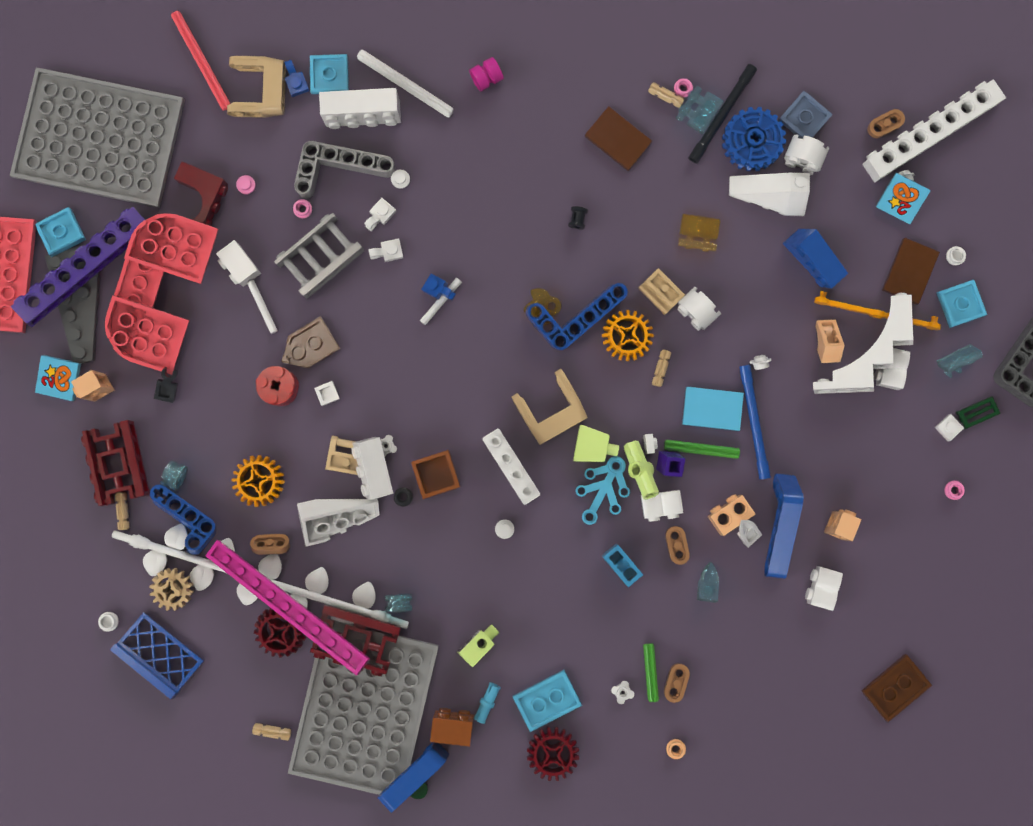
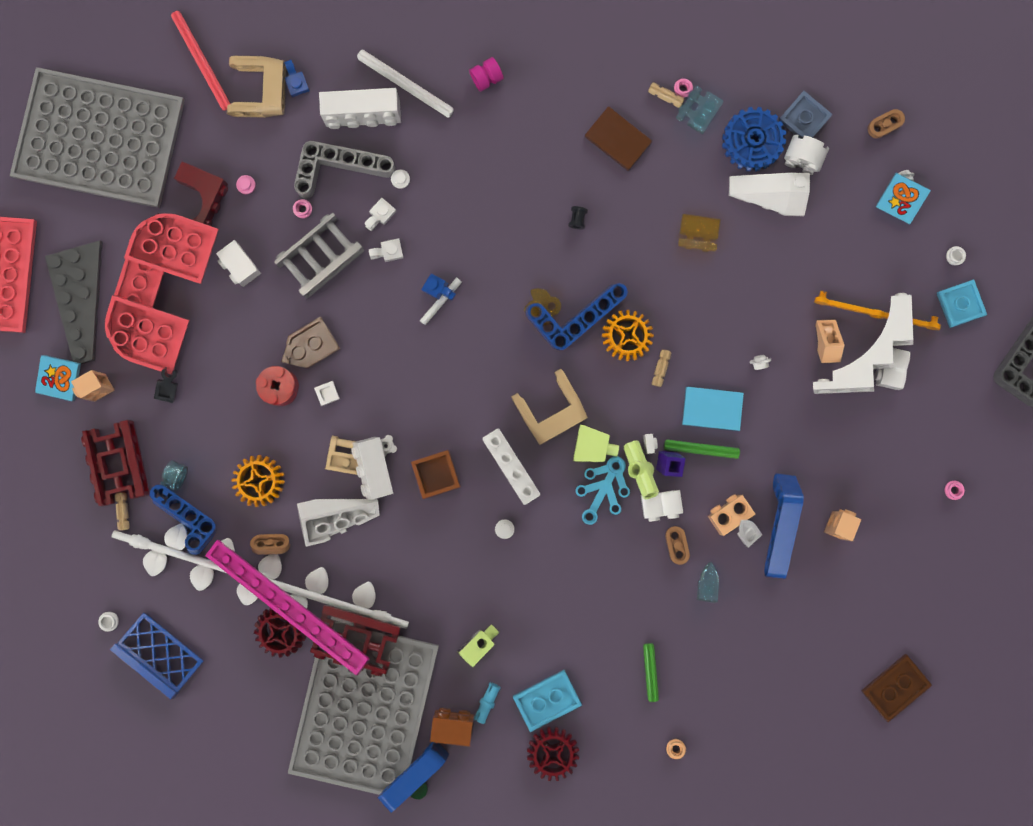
(60, 231): medium azure tile -> none
(78, 277): dark purple brick -> none
(178, 584): tan gear -> none
(262, 307): white bar -> none
(271, 731): tan axle -> none
(328, 73): medium azure tile -> none
(398, 501): black plate -> none
(398, 603): clear light blue wheel -> none
(622, 565): dark azure brick -> none
(624, 686): white plate -> none
(661, 291): tan plate -> none
(677, 682): medium nougat plate -> none
(698, 308): white brick -> none
(744, 80): black piece -> none
(747, 381): blue piece -> none
(816, 257): blue wedge -> none
(824, 588): white brick -> none
(911, 270): reddish brown tile -> none
(949, 427): white plate -> none
(959, 358): clear light blue plate -> none
(963, 418): dark green tile -> none
(988, 93): white brick -> none

